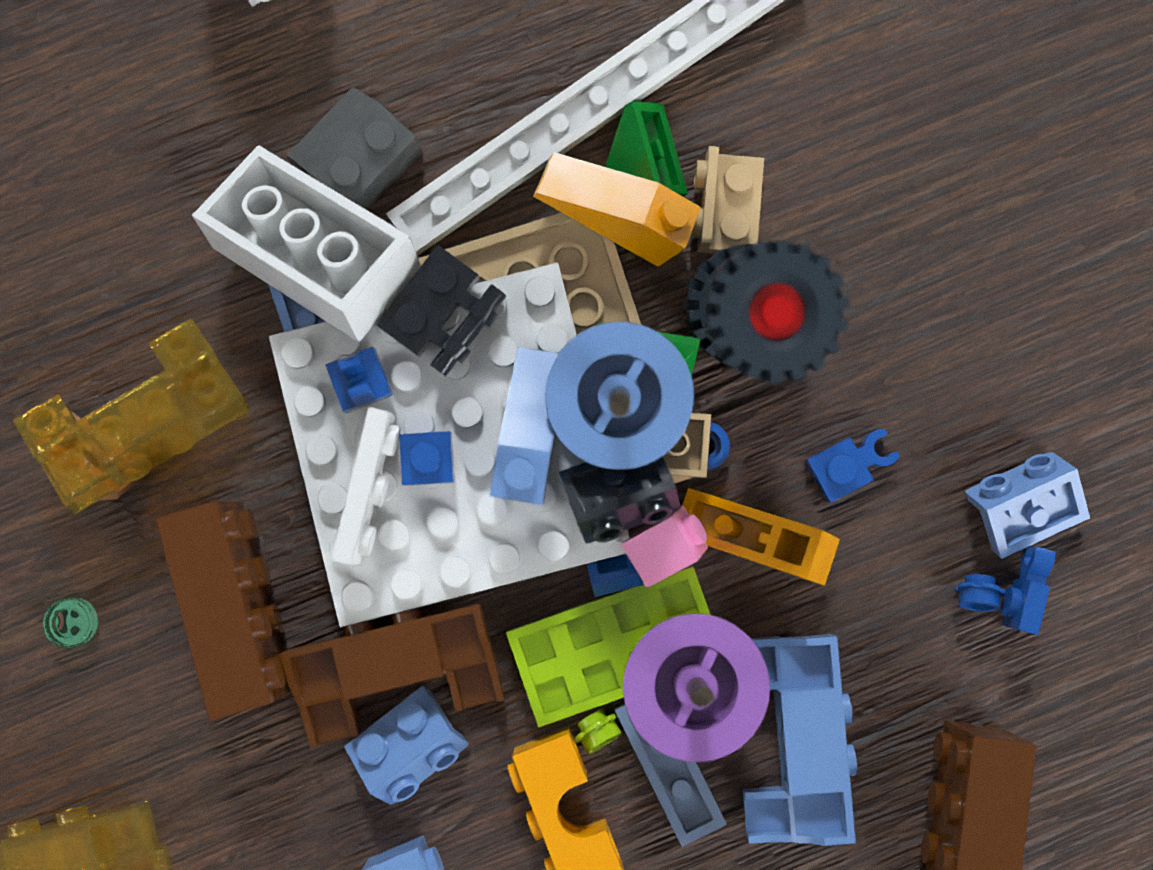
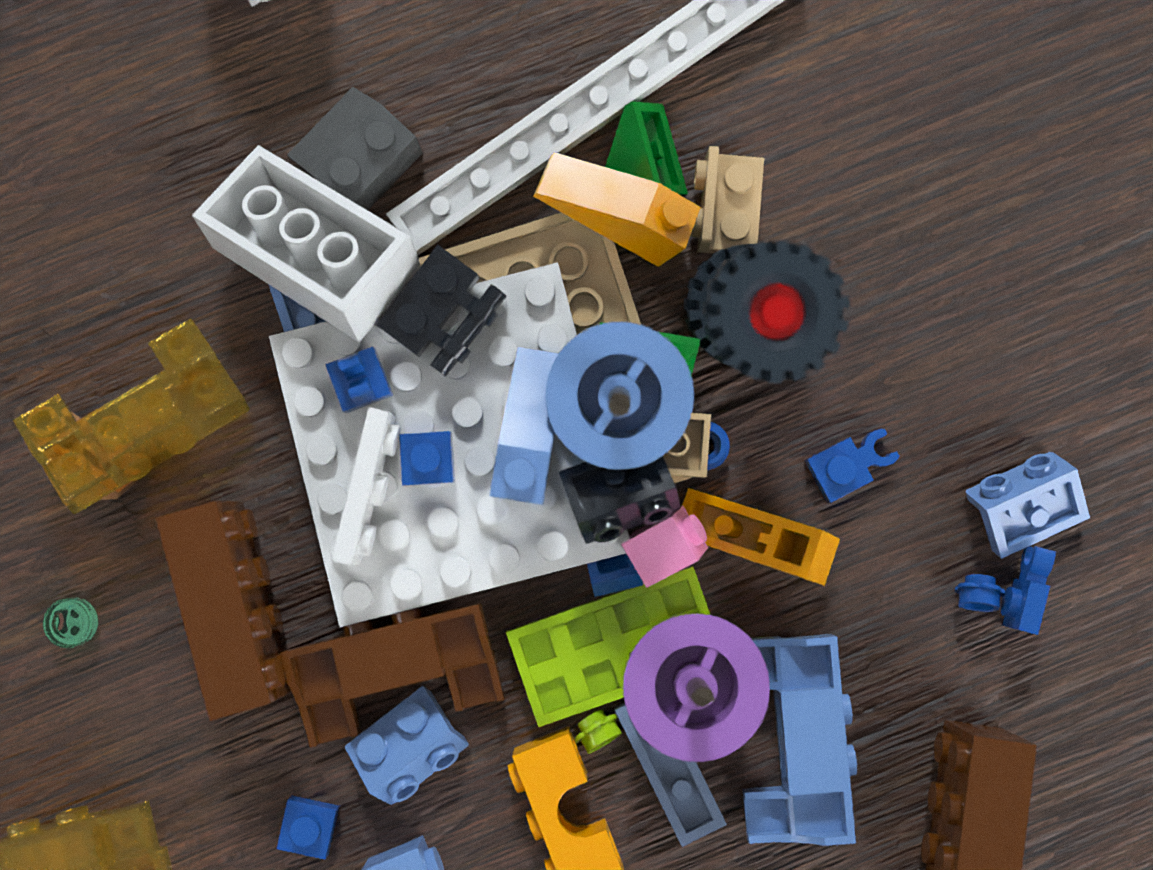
(308, 827): none -> blue plate

